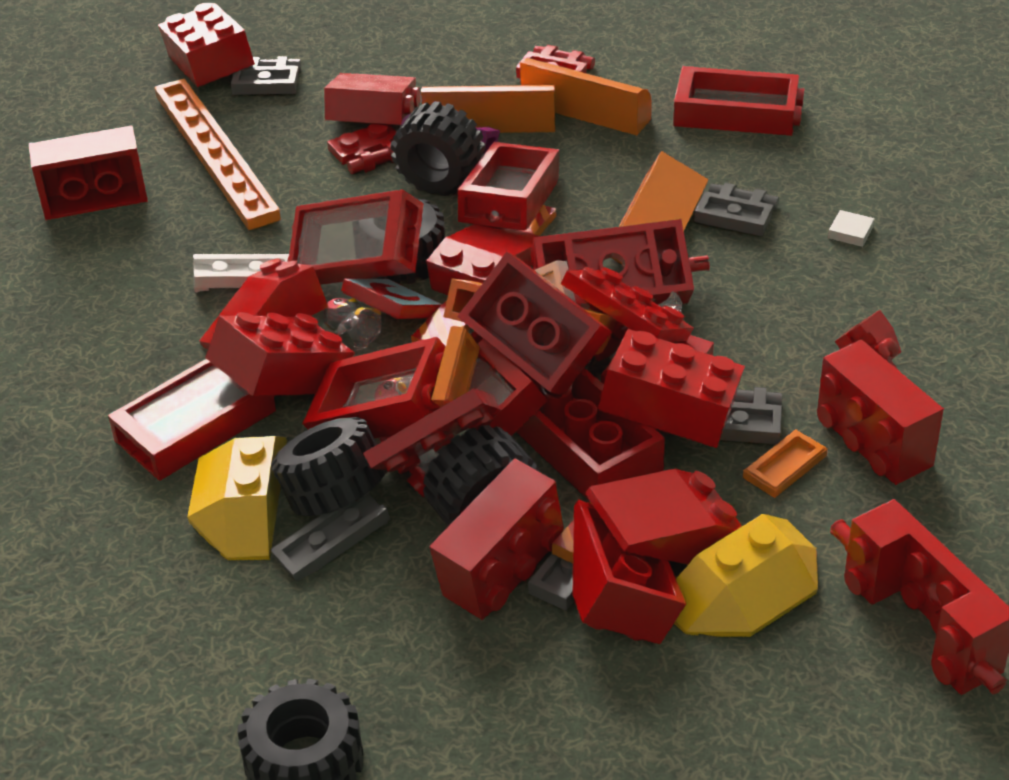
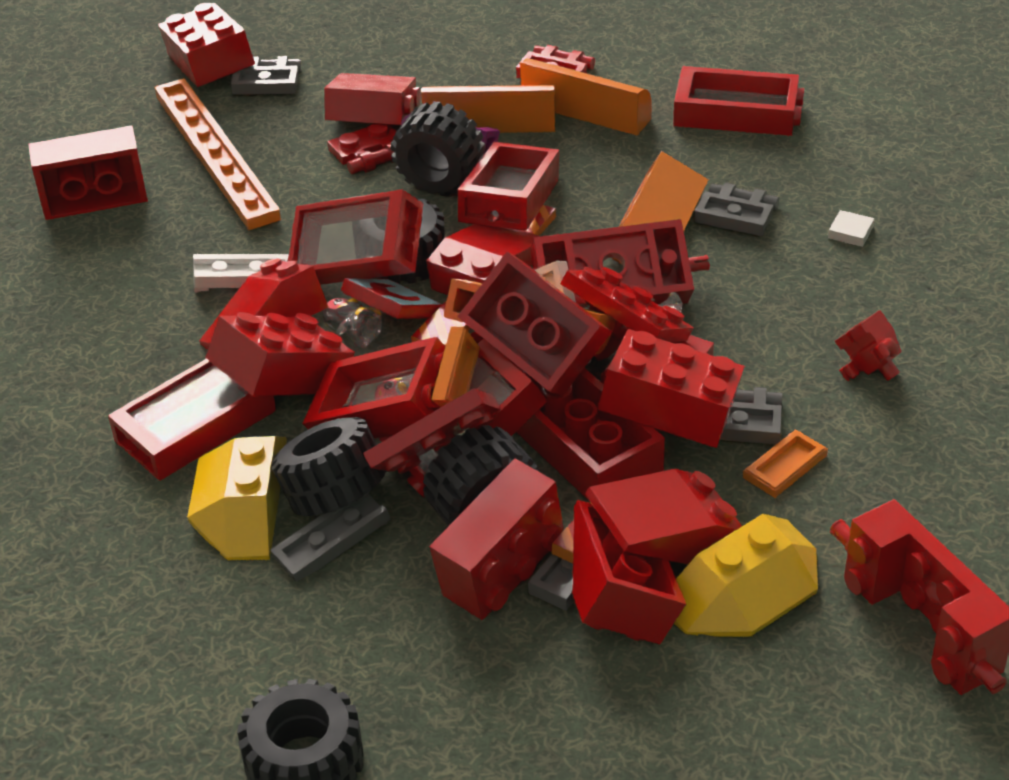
(879, 412): red brick -> none

